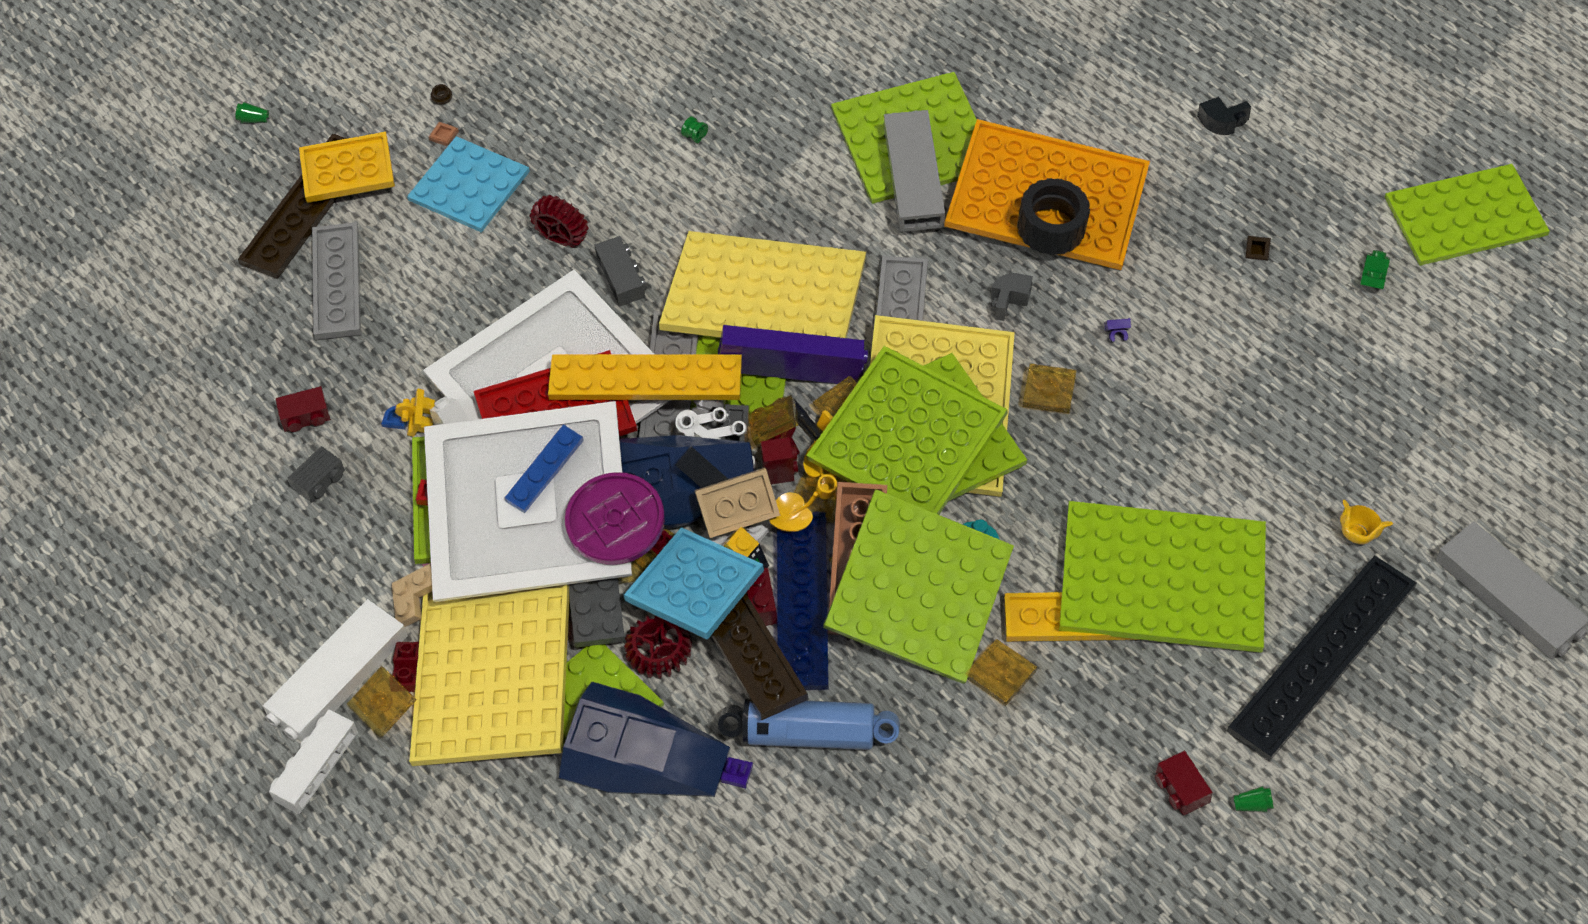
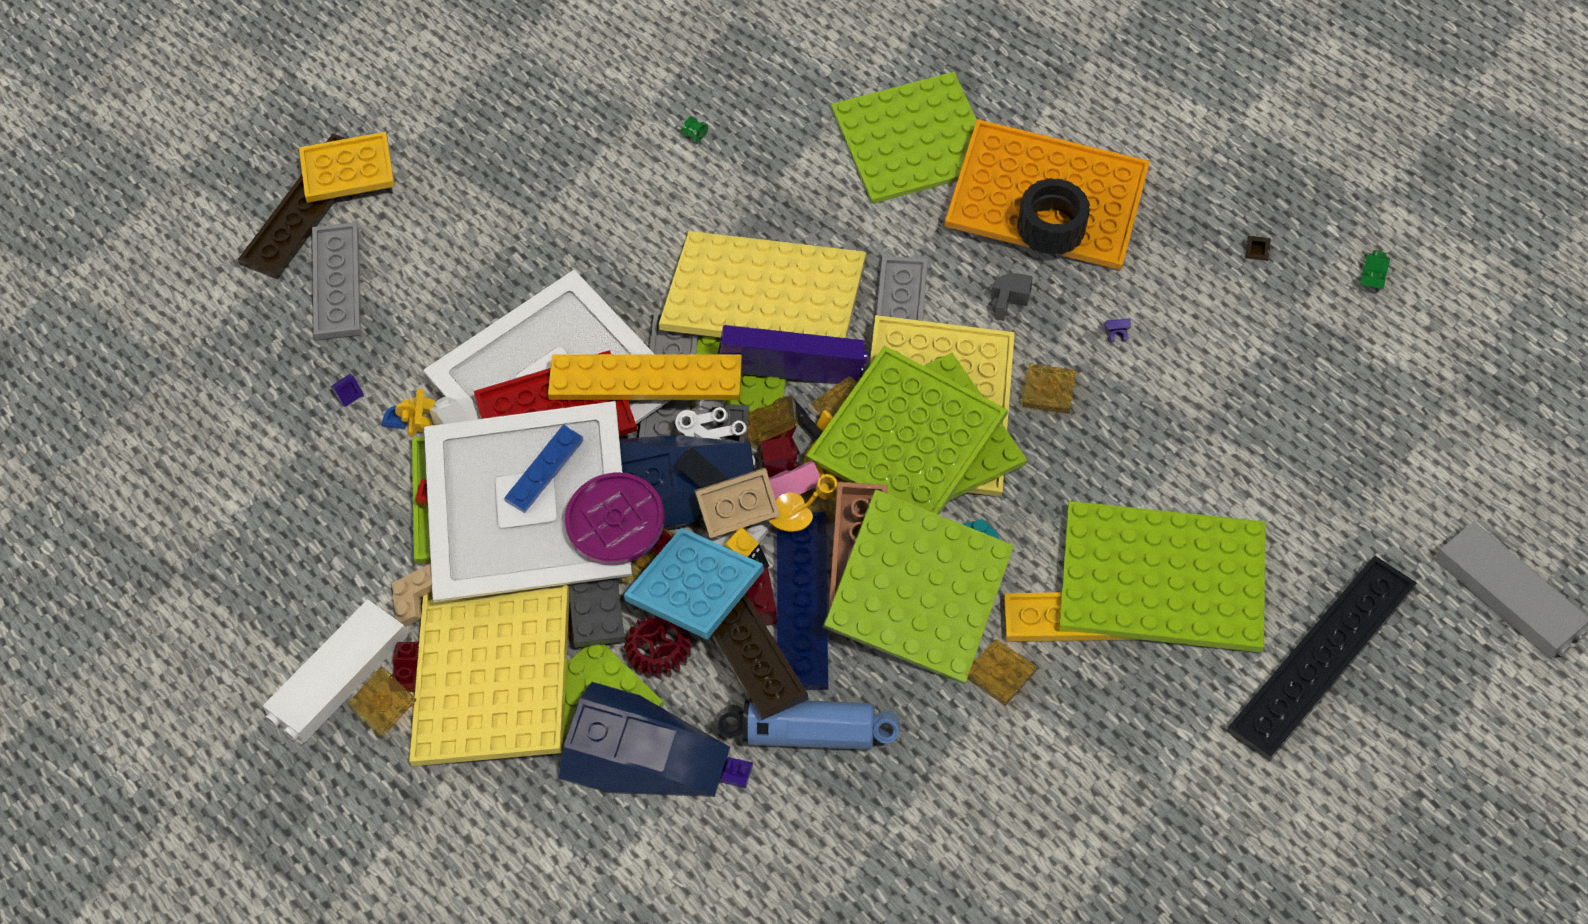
(251, 114): green cone -> none
(303, 409): dark red brick -> none
(313, 761): white brick -> none
(316, 474): dark grey brick -> none
(347, 390): none -> dark purple tile
(443, 134): nougat tile -> none
(444, 92): dark brown plate -> none
(468, 184): medium azure plate -> none
(559, 221): dark red gear -> none
(620, 270): dark grey brick -> none
(795, 481): none -> bright pink slope
(914, 171): light grey brick -> none
(1183, 783): dark red brick -> none
(1220, 119): black brick -> none
(1254, 800): green cone -> none
(1359, 515): yellow hair -> none
(1466, 214): lime plate -> none

